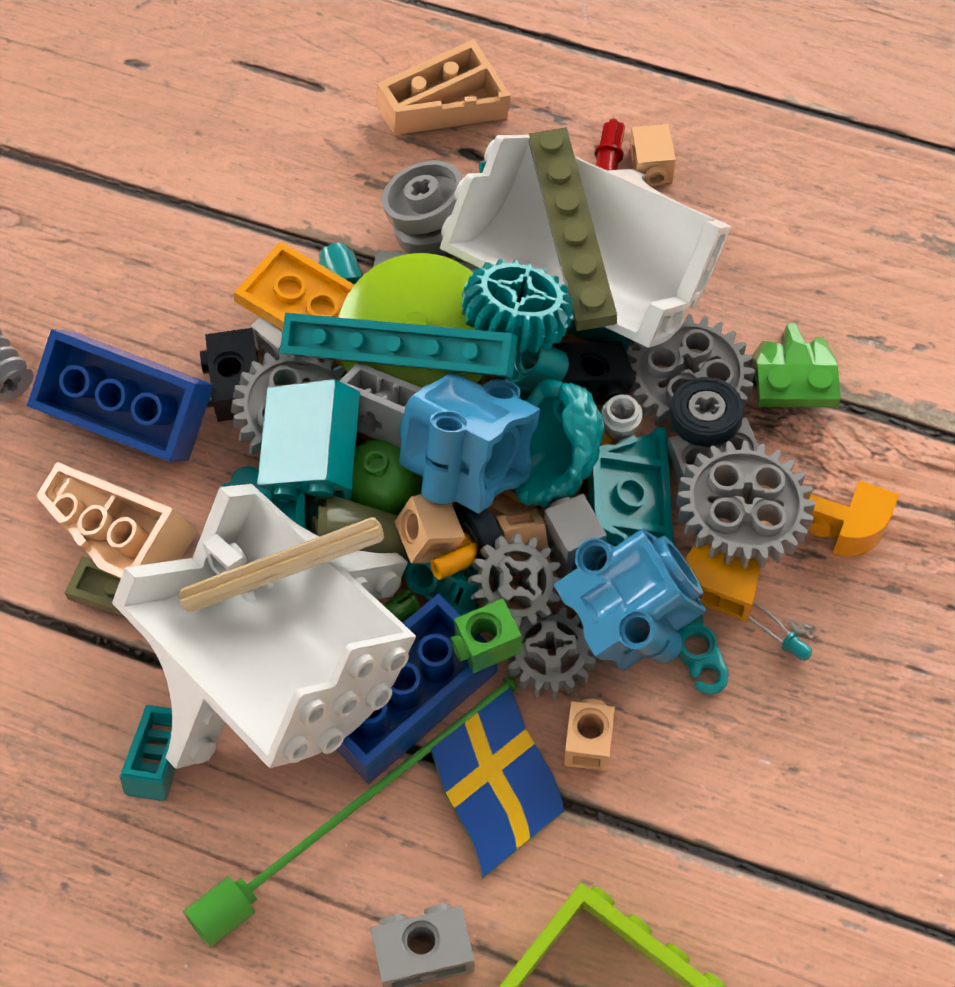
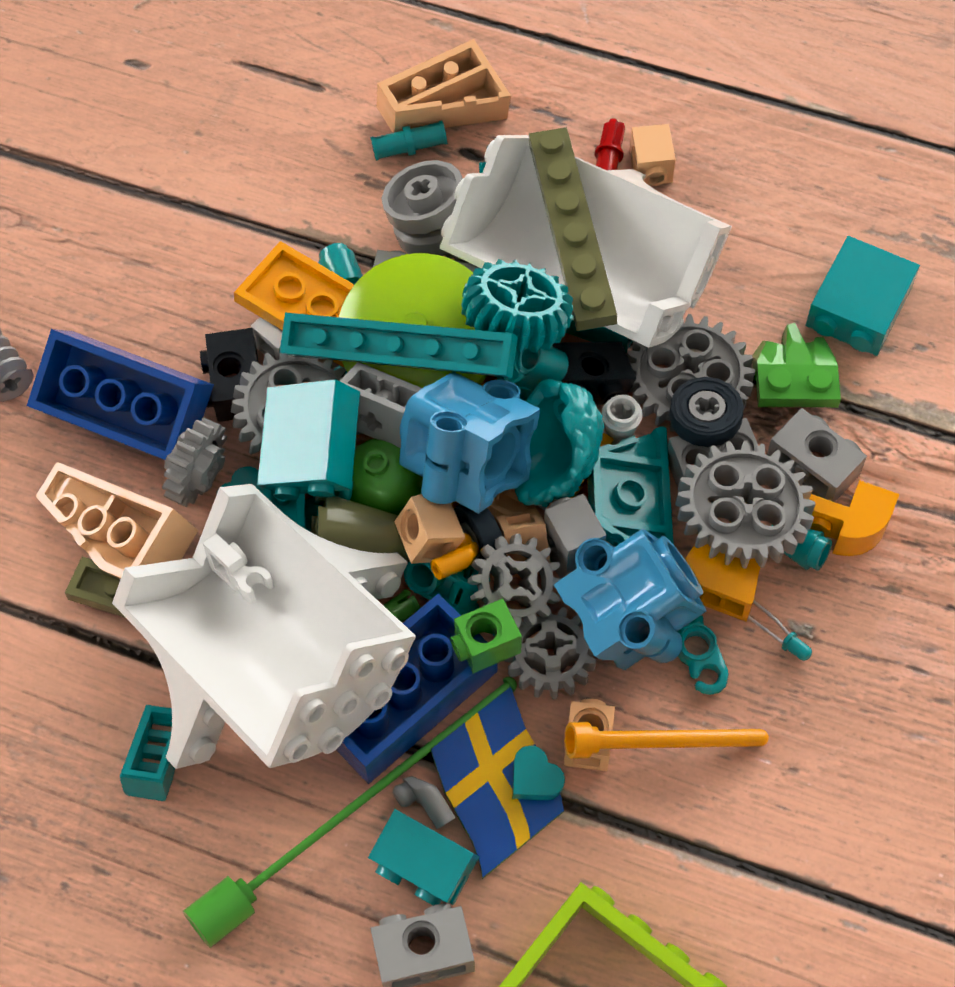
(194, 462): none -> light grey gear
(281, 564): tan axle -> none
(409, 140): none -> teal pin
(423, 858): none -> teal brick
(428, 796): none -> light grey arm
(534, 776): none -> teal tile
(584, 740): none -> light orange piece
(813, 550): none -> teal cone
(829, 474): none -> light grey brick
(862, 295): none -> teal brick

